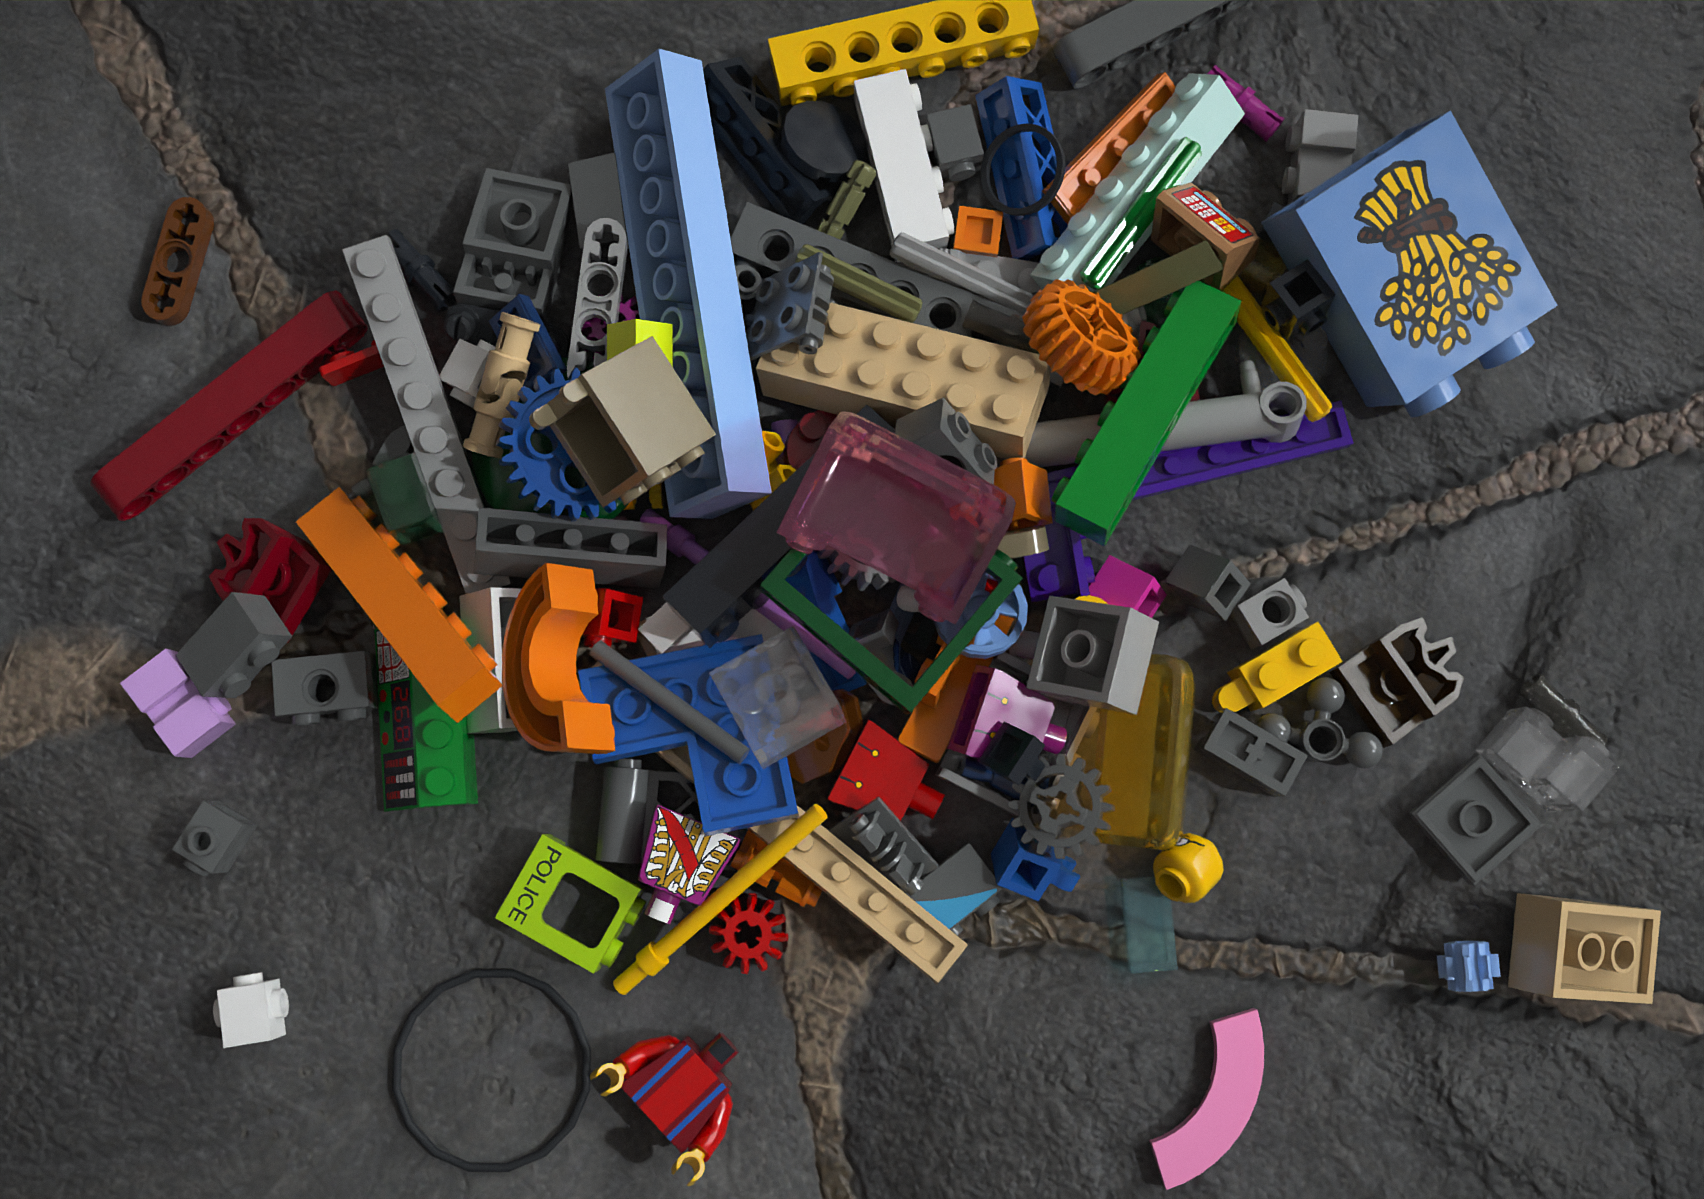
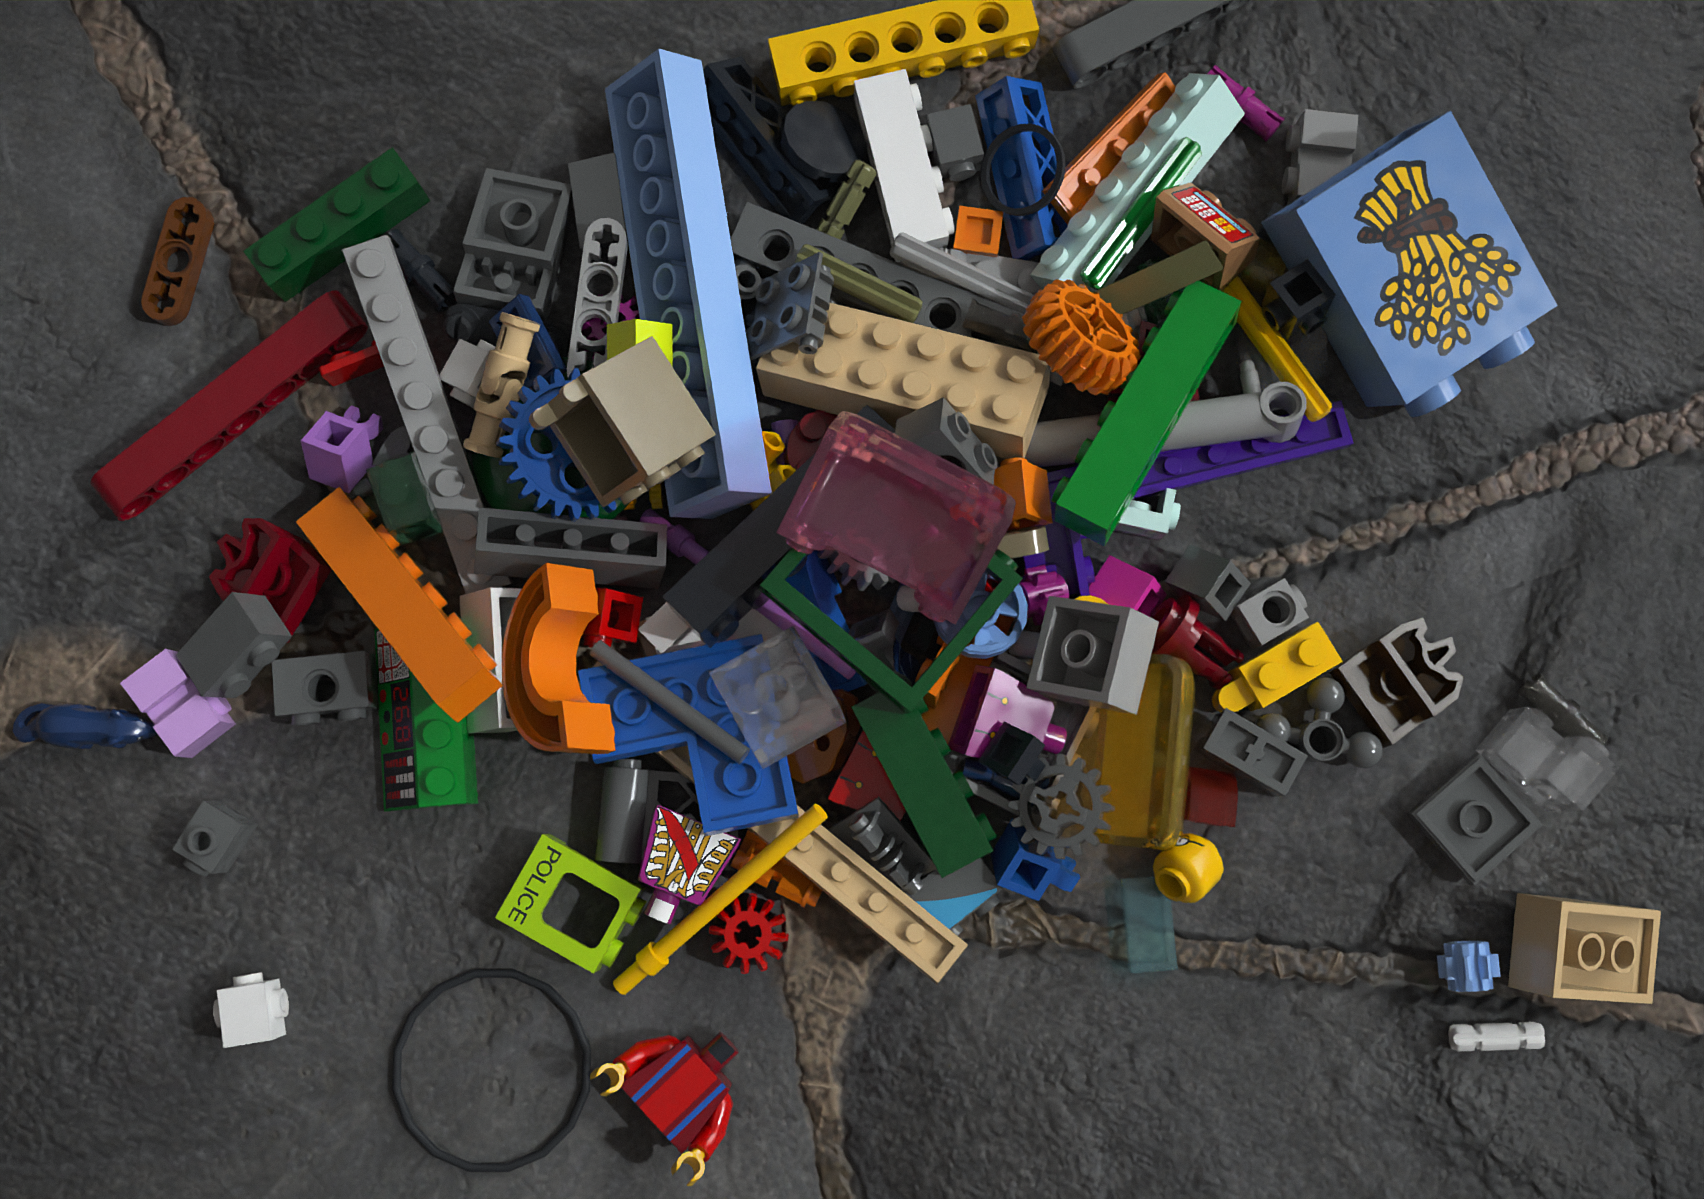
(81, 726): none -> dark blue animal
(340, 449): none -> medium lavender brick
(343, 217): none -> dark green brick
(925, 783): none -> dark green brick
(1037, 588): none -> magenta gear
(1145, 523): none -> light aqua bracket
(1181, 631): none -> dark red piece
(1211, 797): none -> clear red brick
(1225, 1107): bright pink tile -> none
(1496, 1036): none -> white axle

